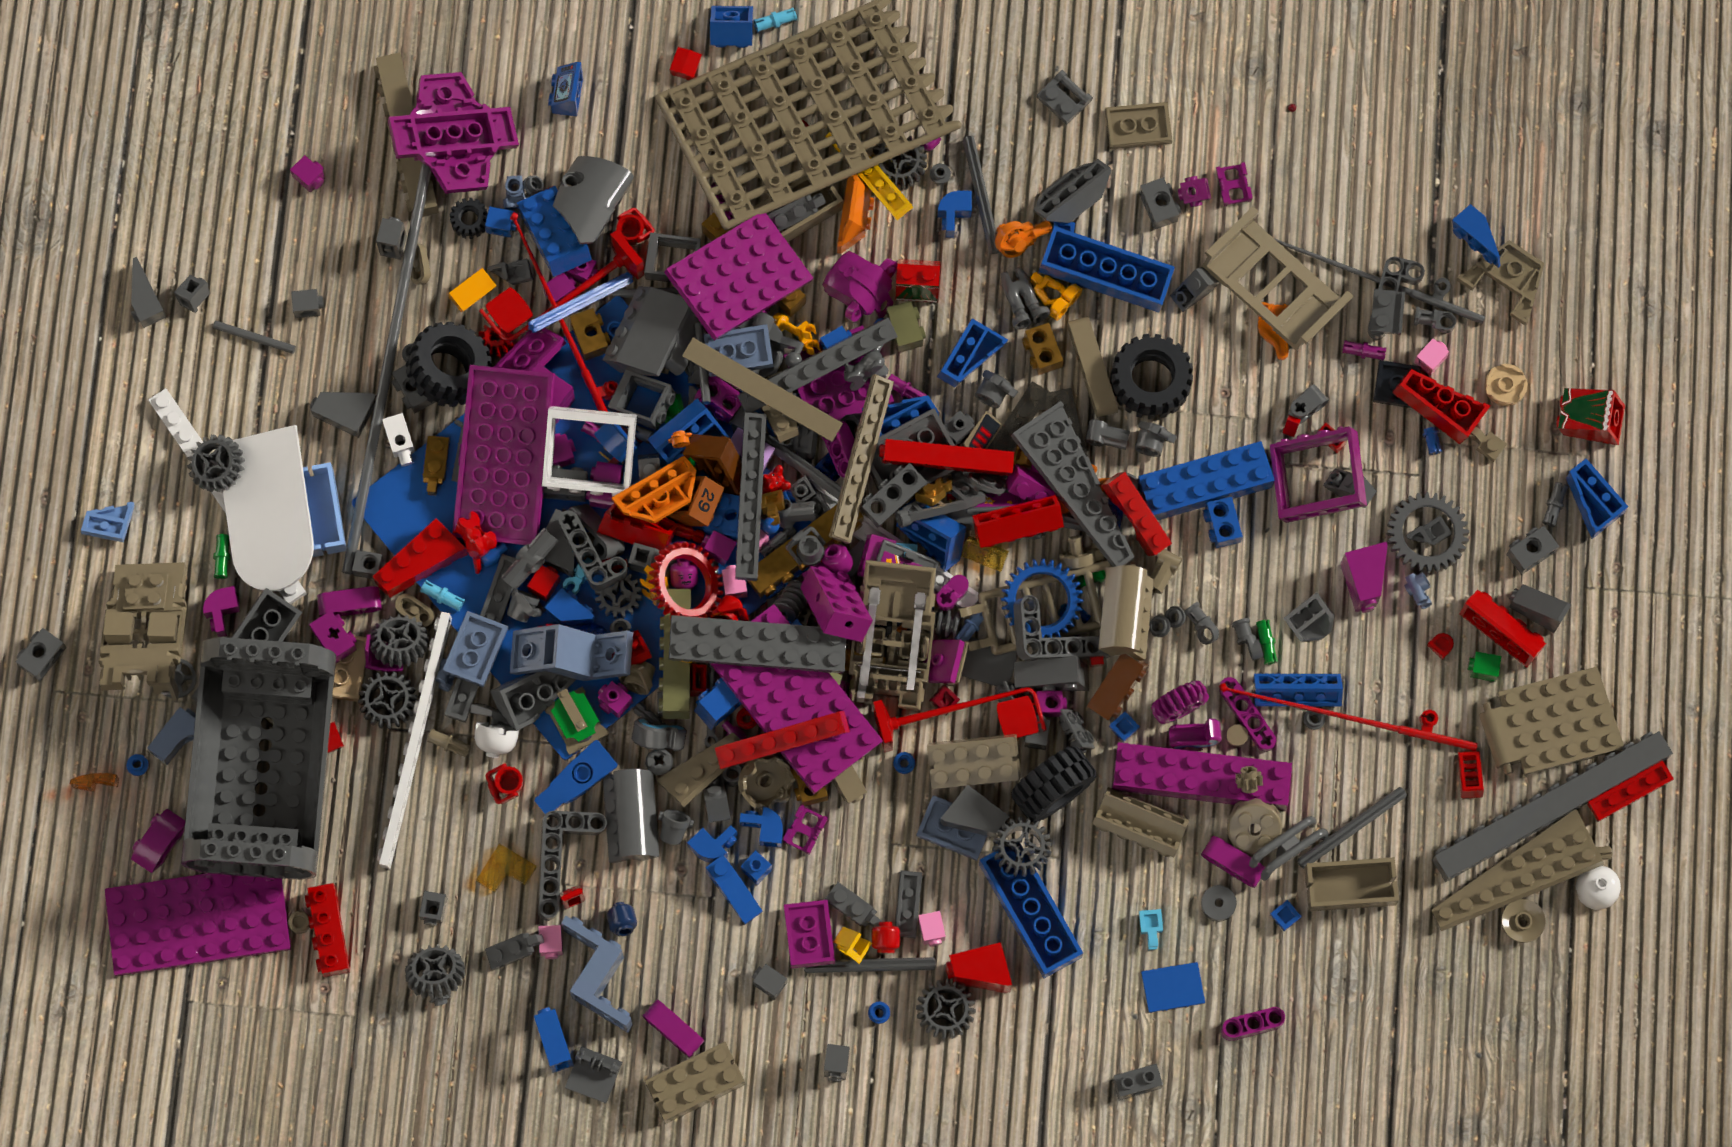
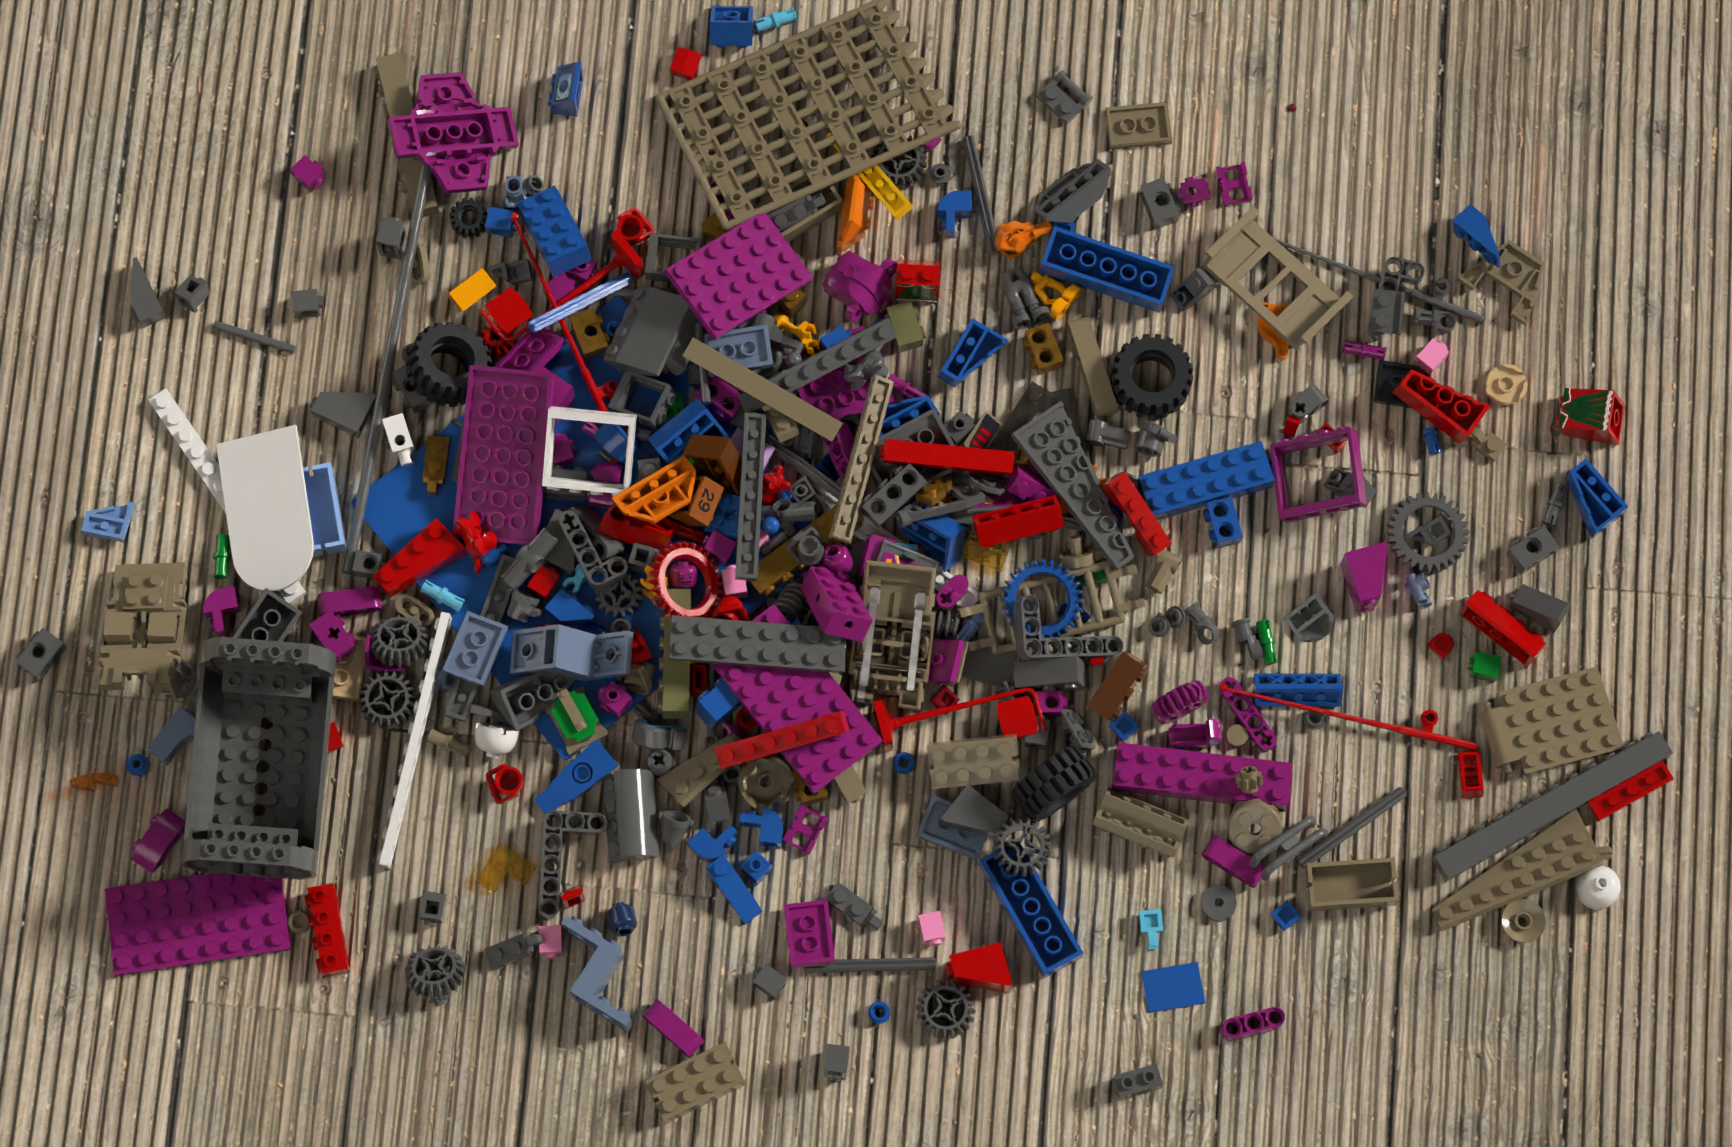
(209, 479): dark grey gear -> none
(553, 1039): blue window -> none
(593, 195): dark grey panel -> none
(593, 1074): dark grey hinge -> none
(680, 439): orange plate -> none
(771, 504): pearl gold plate -> none
(851, 944): yellow window -> none
(885, 937): red head -> none
(908, 903): dark grey tile -> none
(994, 389): dark grey piece -> none
(1126, 612): dark tan brick -> none

